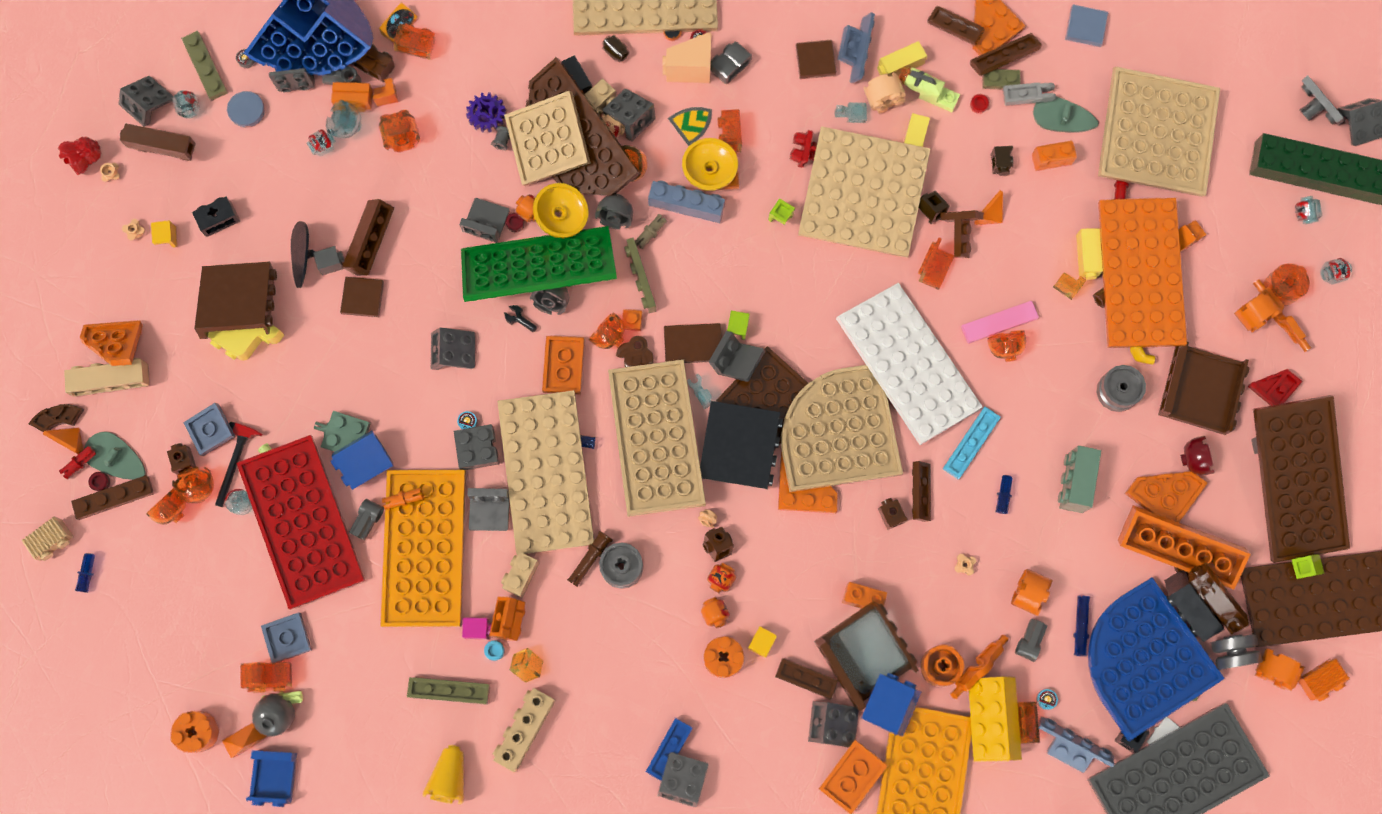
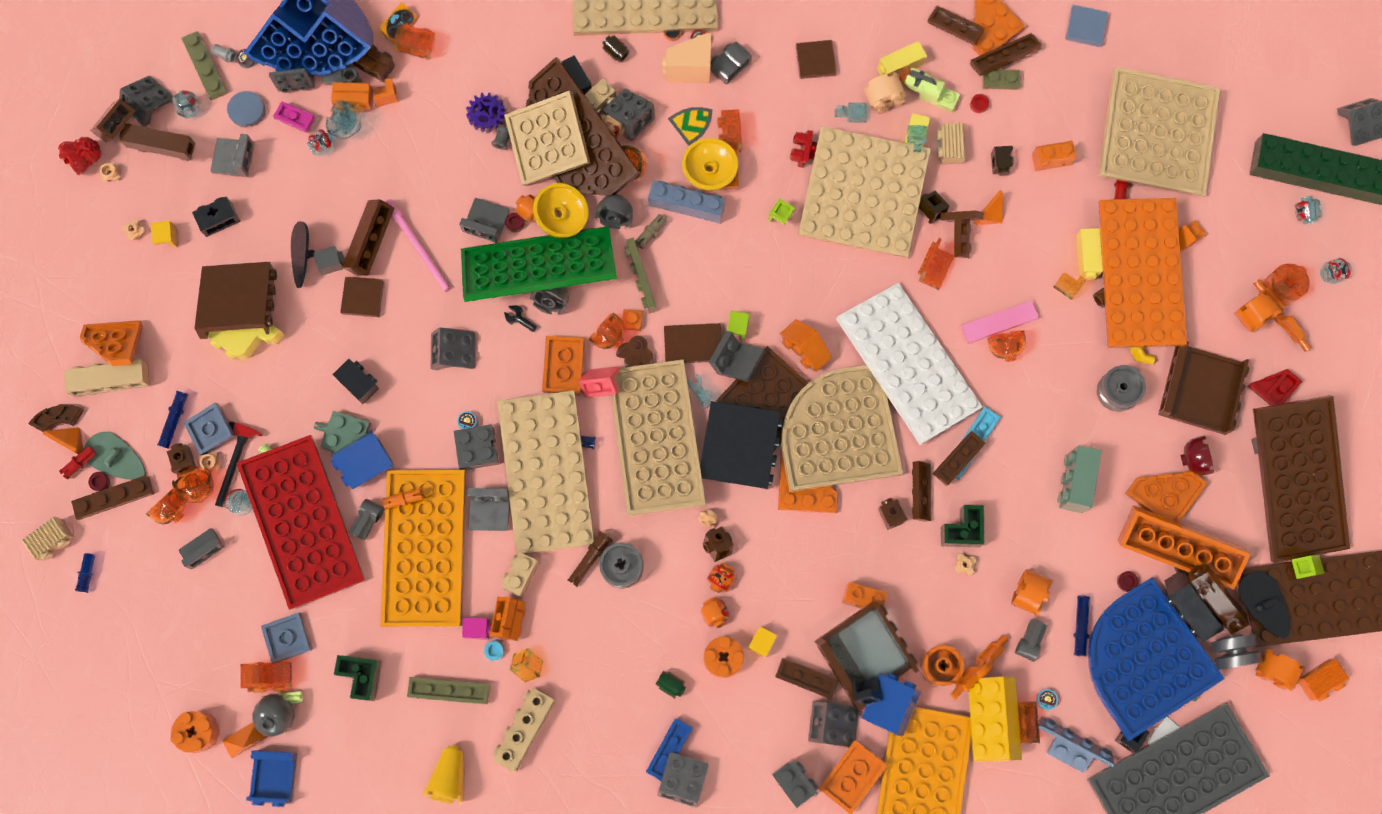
(112, 120): none -> reddish brown brick
(175, 412): none -> clear blue pin
(200, 549): none -> dark grey panel
(204, 459): none -> light nougat plate
(227, 54): none -> light grey pin
(232, 156): none -> flat silver bracket
(294, 117): none -> dark pink plate
(356, 381): none -> black brick
(364, 674): none -> dark green brick
(398, 216): none -> bright pink bar
(399, 131): clear orange brick -> none
(600, 382): none -> coral panel
(671, 684): none -> dark green brick
(795, 783): none -> dark grey bracket
(806, 344): none -> orange brick
(855, 46): sand blue bracket -> none
(866, 691): none -> black panel
(917, 135): none -> clear light blue plate
(951, 143): none -> tan brick
(959, 458): none -> reddish brown plate
(969, 531): none -> dark green brick
(1004, 495): clear blue axle -> none
(1028, 93): light grey hinge -> none
(1063, 116): sand green shield -> none
(1127, 581): none -> dark red tile
(1265, 603): none -> black shield
(1319, 103): plate -> none

